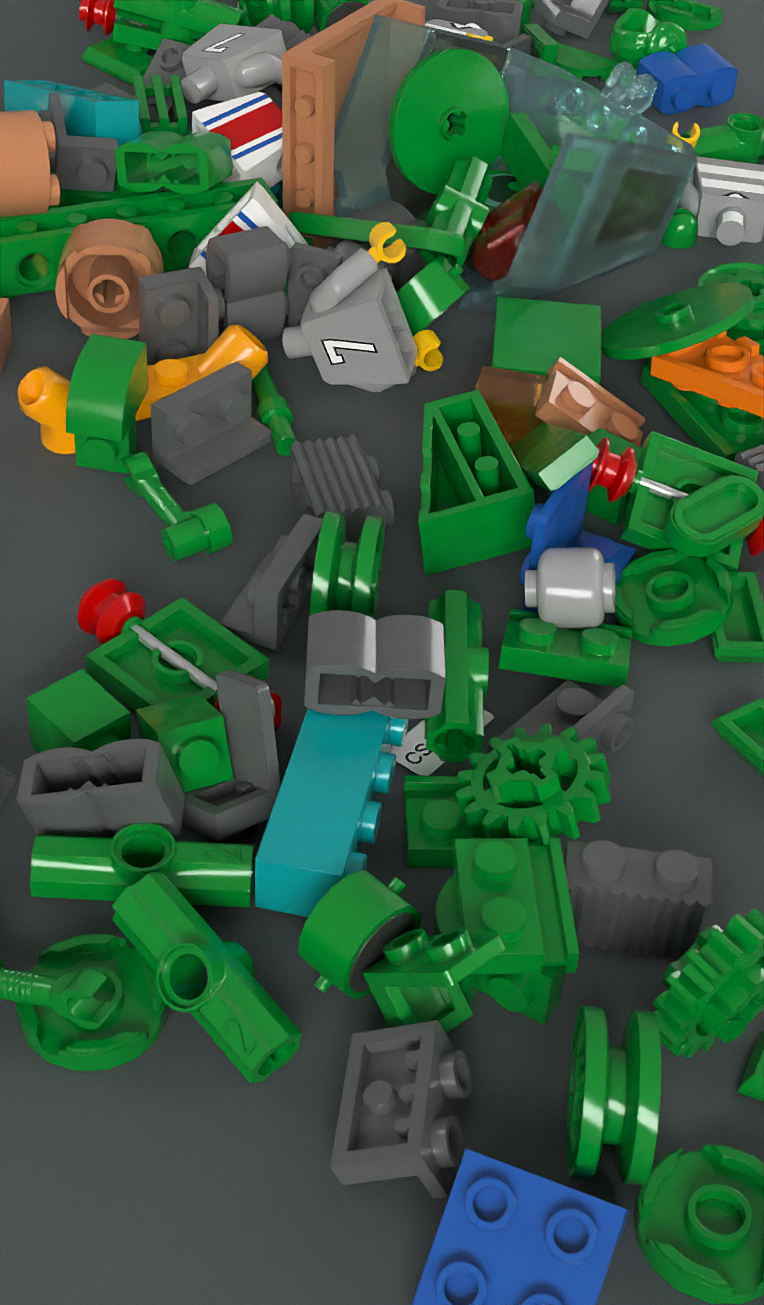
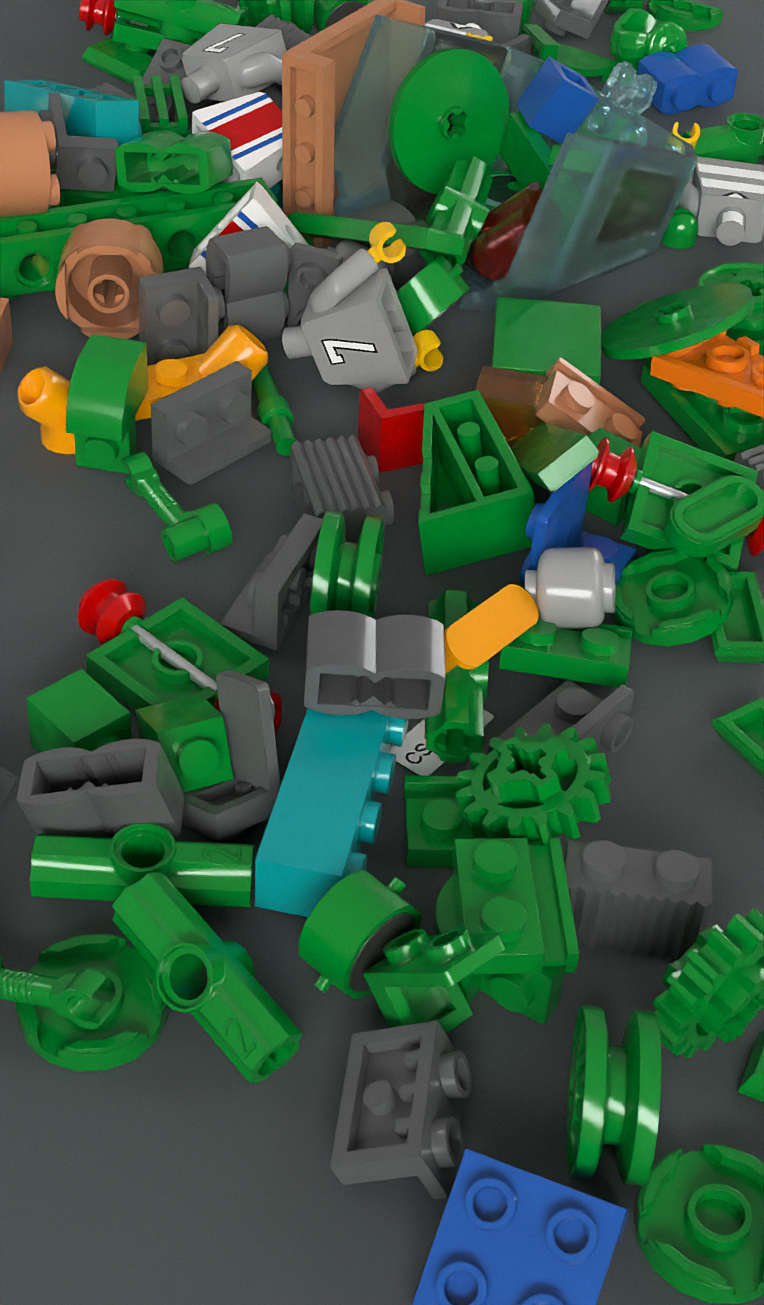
(390, 434): none -> red panel
(489, 628): none -> light orange piece
(556, 100): none -> blue panel

